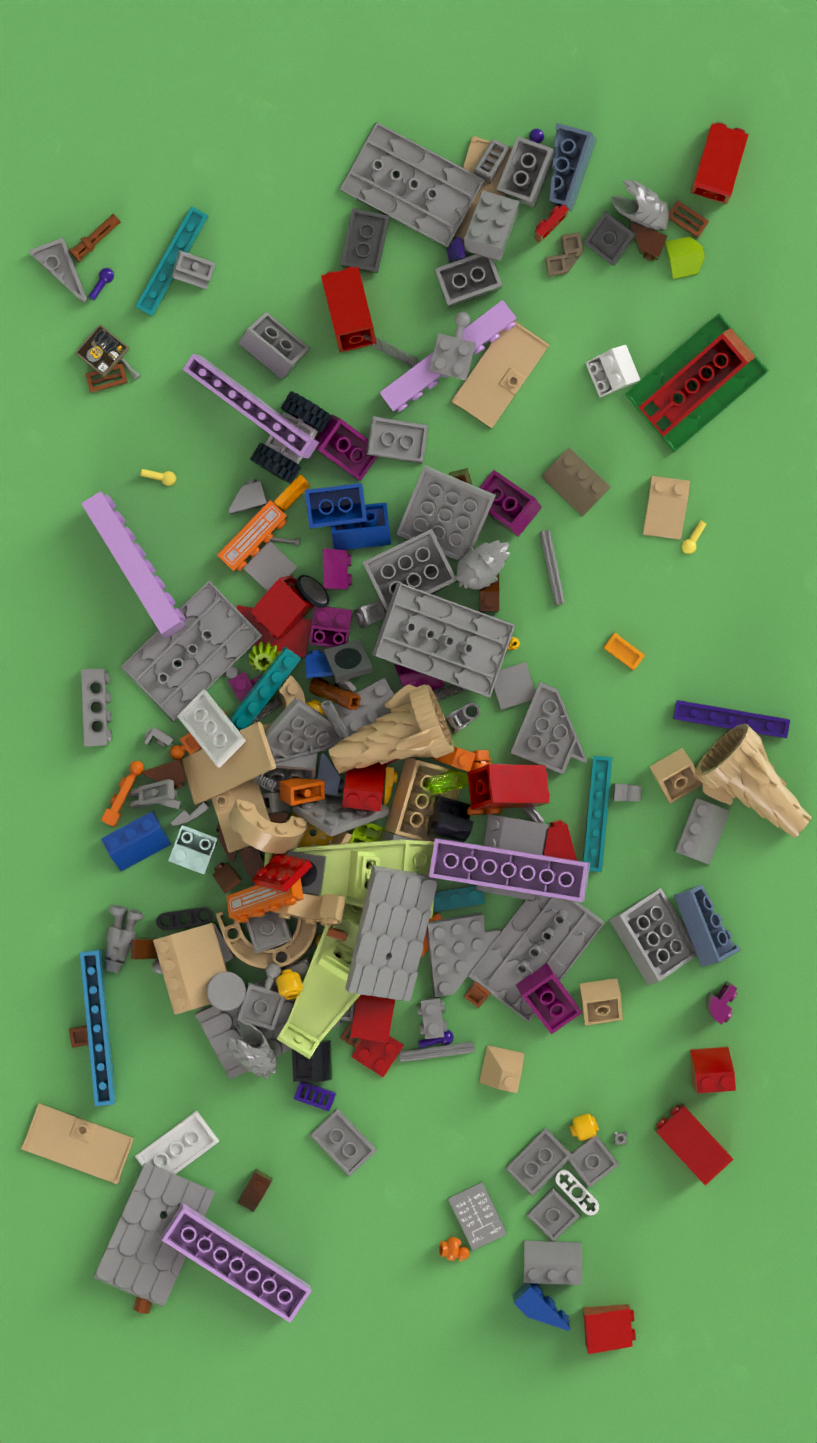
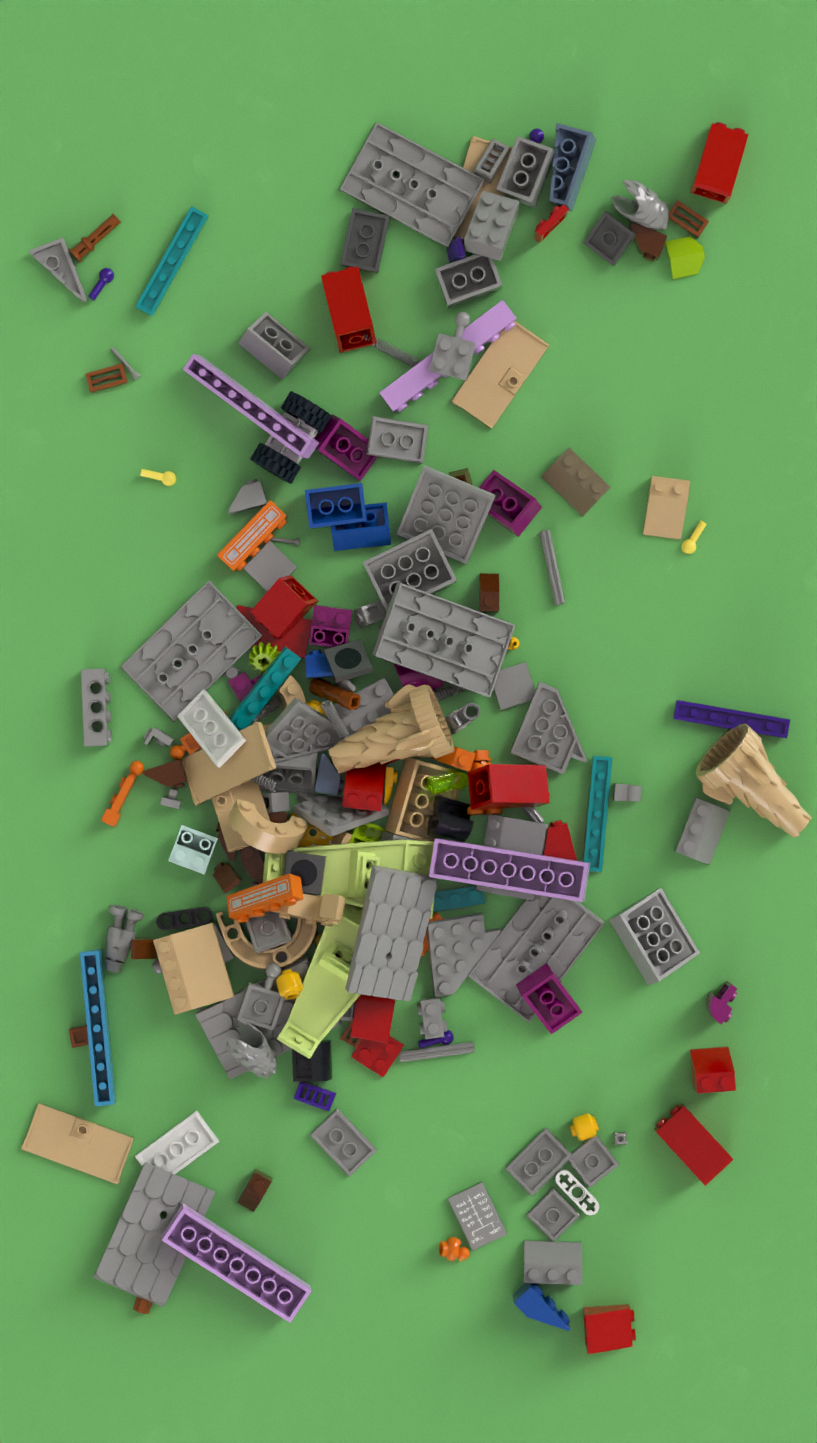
(102, 350): tile -> none
(134, 566): lavender brick -> none
(136, 841): blue slope -> none
(152, 794): light grey hinge -> none
(185, 816): light grey slope -> none
(193, 269): light grey plate -> none
(226, 991): light grey tile -> none
(281, 872): red plate -> none
(292, 493): light orange tile -> none
(301, 790): orange slope -> none
(312, 591): light grey wheel -> none
(336, 569): magenta slope -> none
(337, 933): dark orange tile -> none
(477, 994): dark orange tile -> none
(482, 565): light grey head -> none
(502, 1068): tan slope -> none
(563, 263): dark tan tile -> none
(601, 1001): tan slope -> none
(612, 371): white slope -> none
(623, 651): light orange tile -> none
(675, 775): tan slope -> none
(696, 382): piece -> none
(704, 926): sand blue wedge -> none

